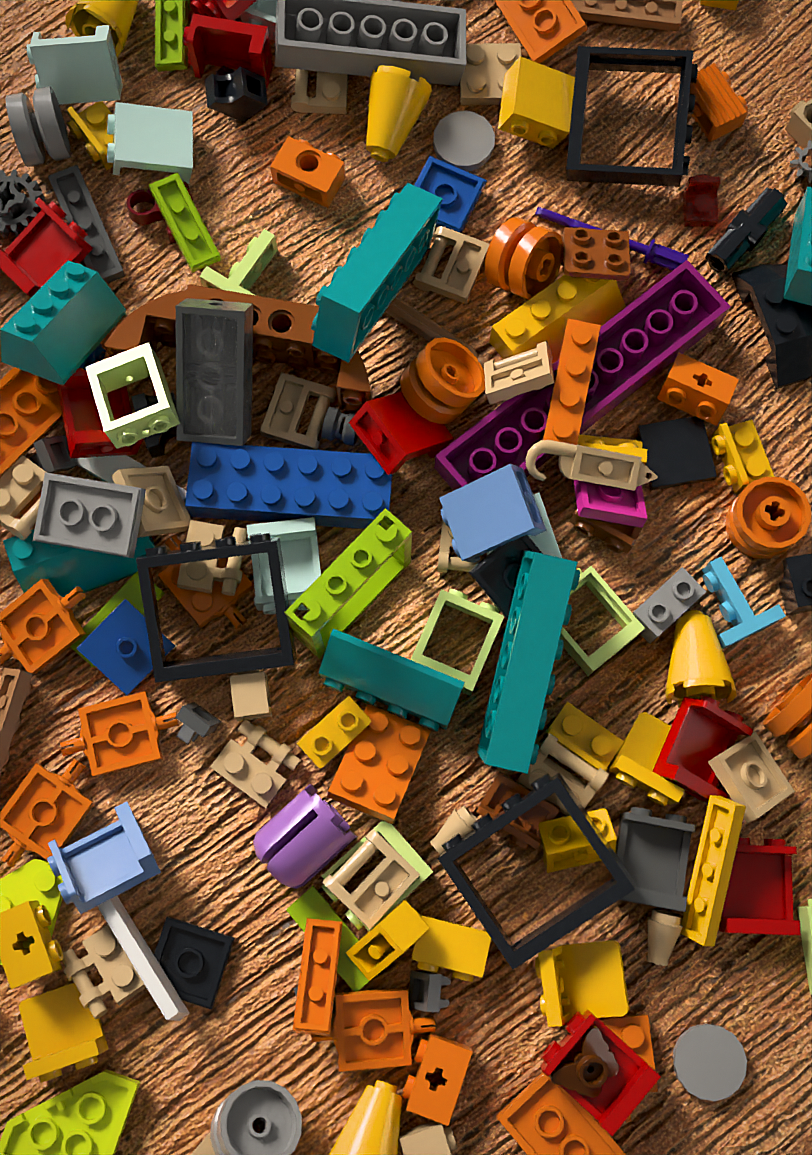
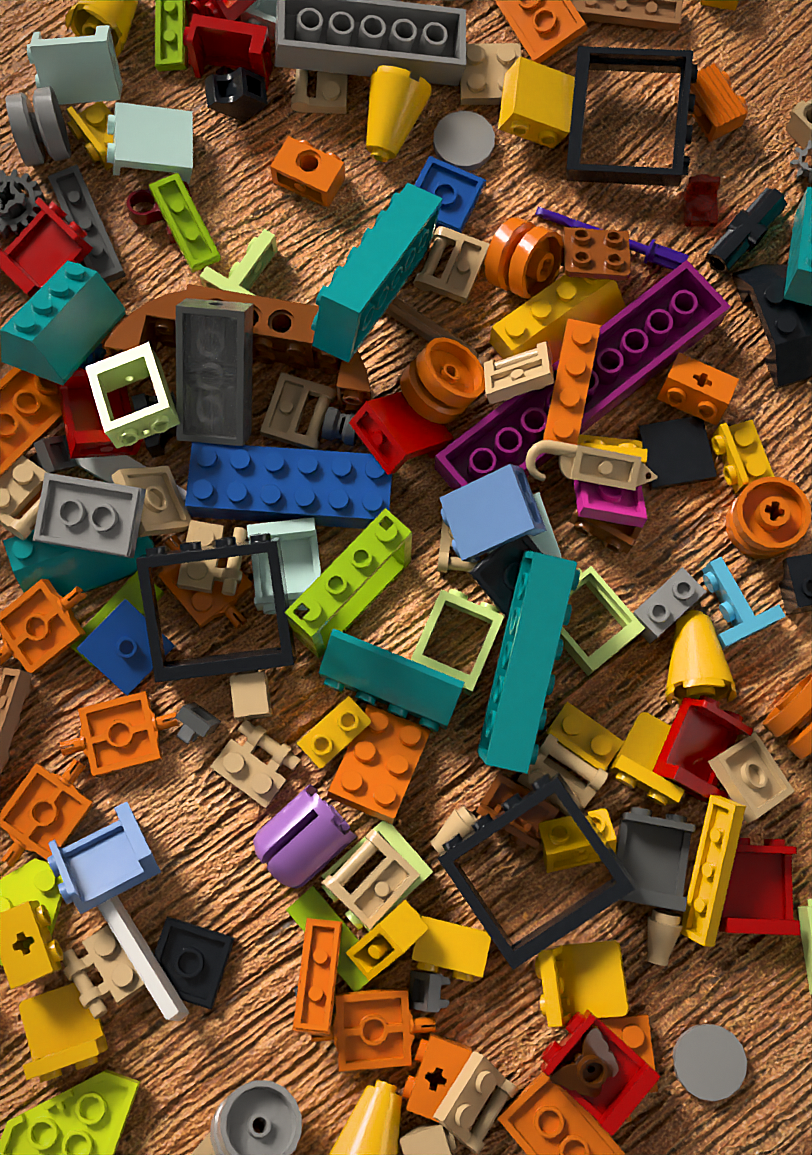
(468, 1097): none -> tan plate

